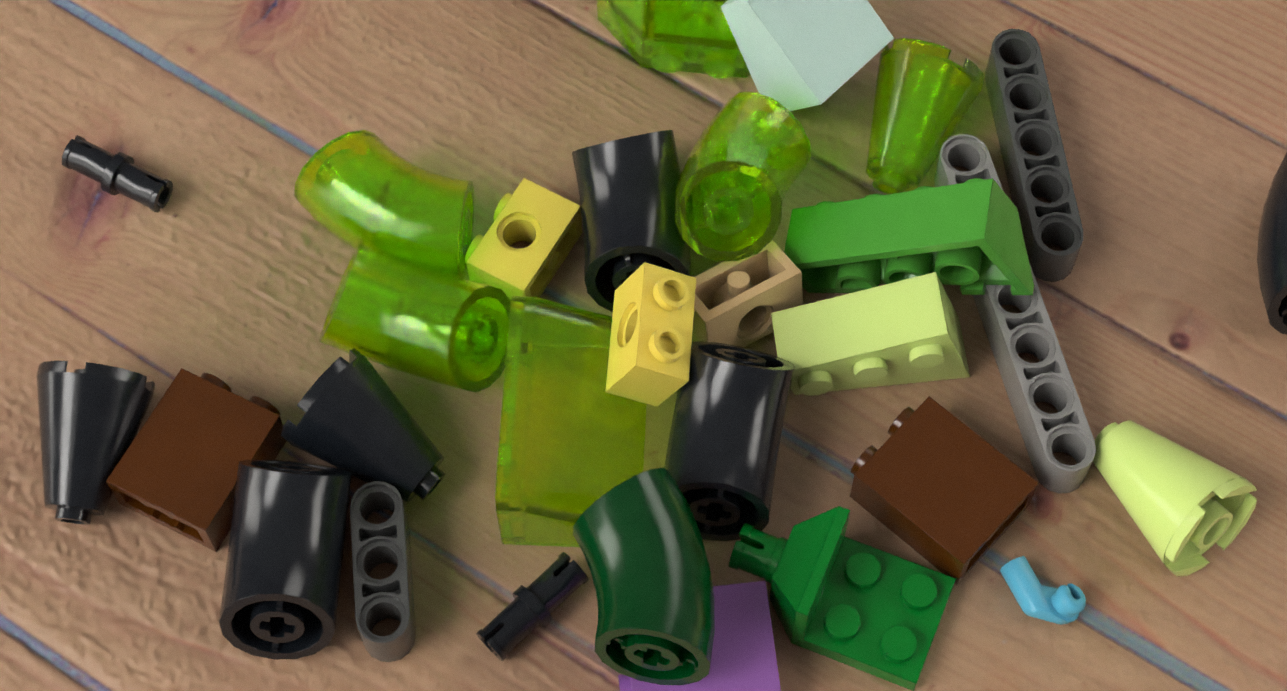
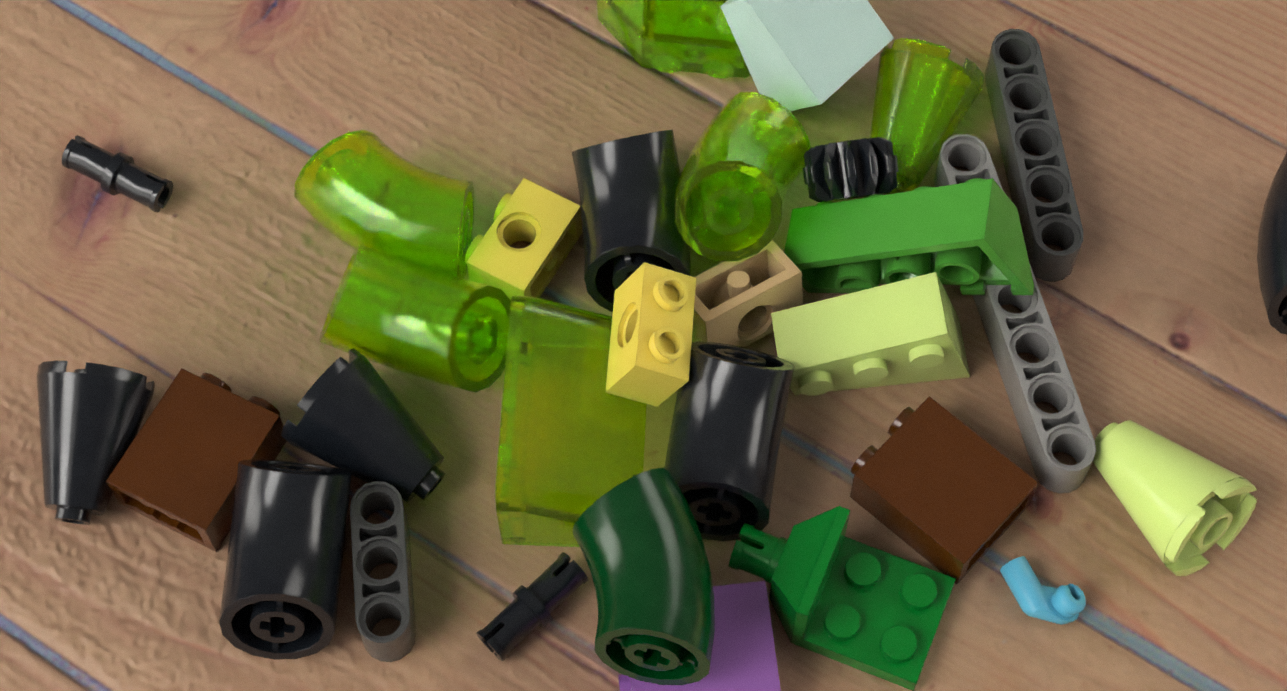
(850, 169): none -> black gear

